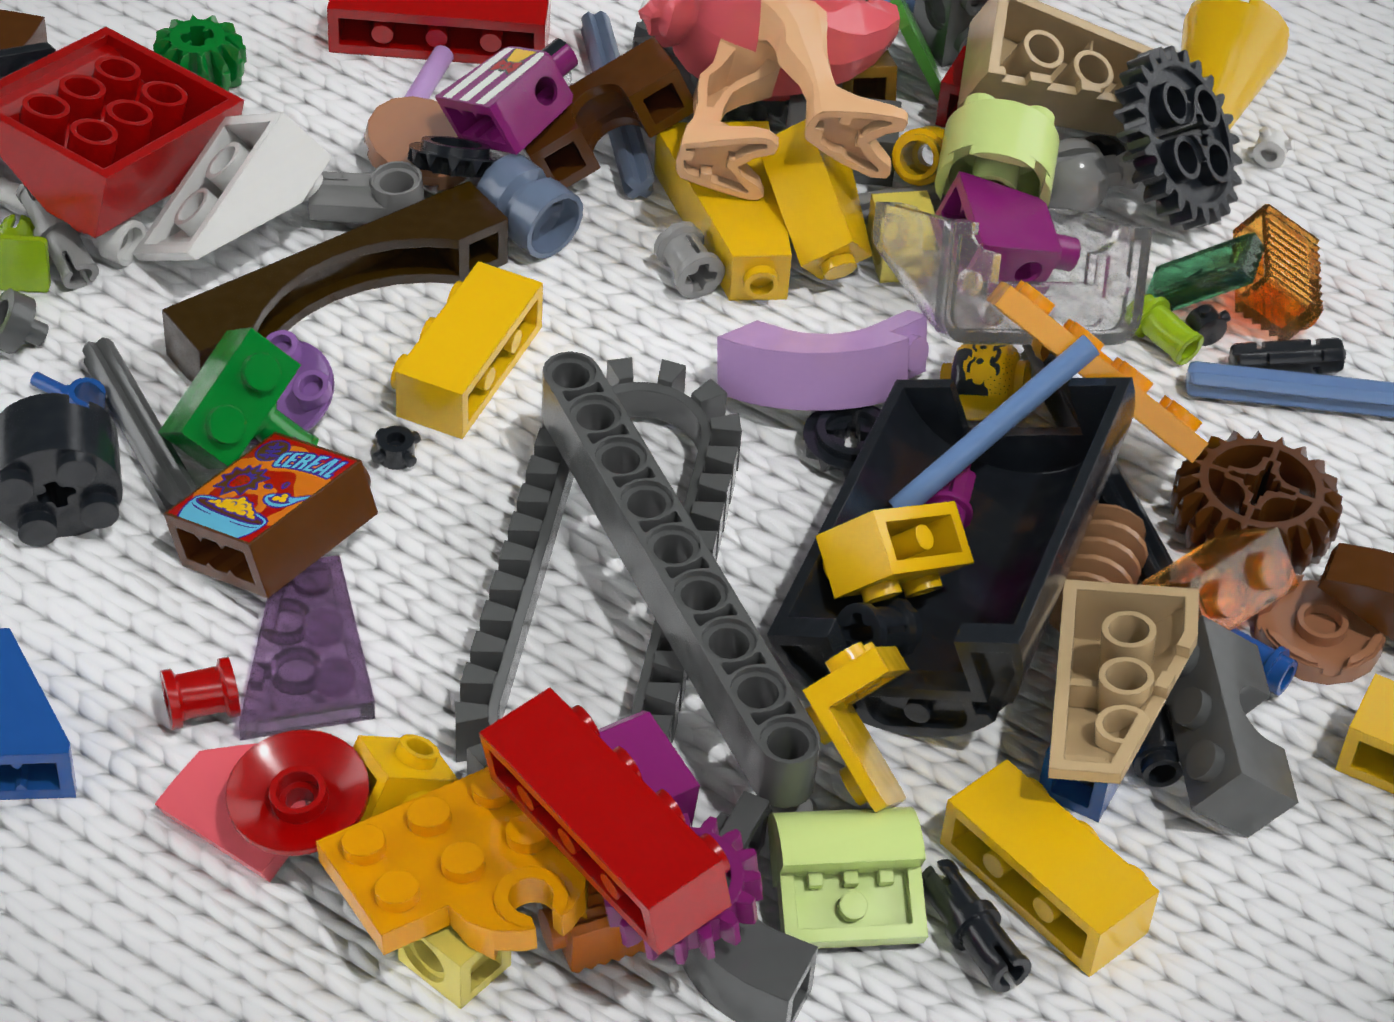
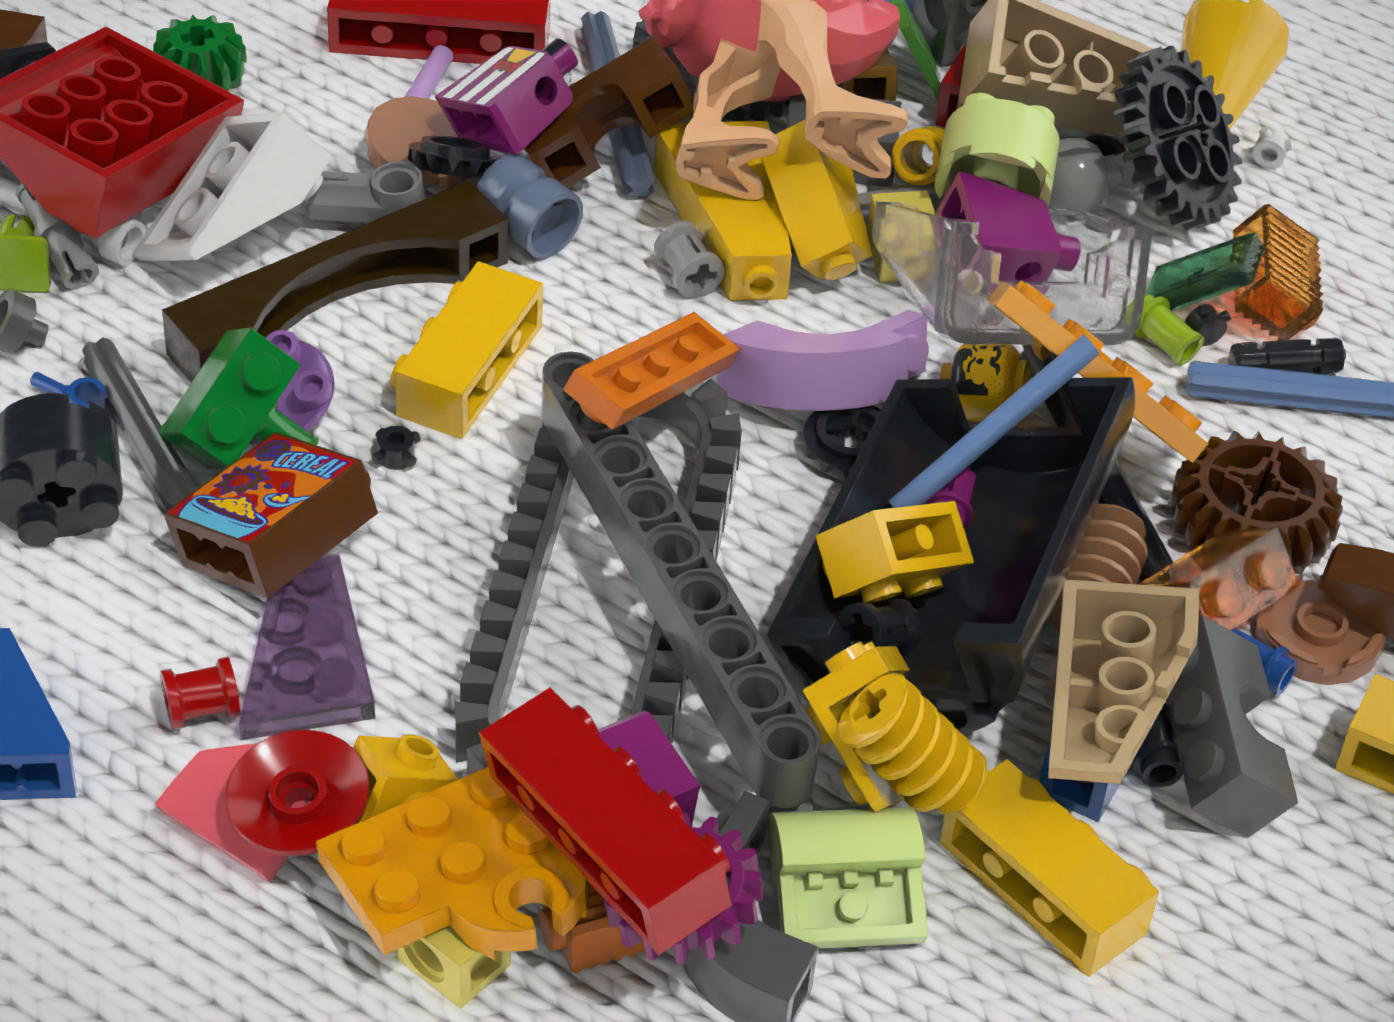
(650, 370): none -> orange plate
(913, 746): none -> yellow piece
(974, 926): black pin -> none

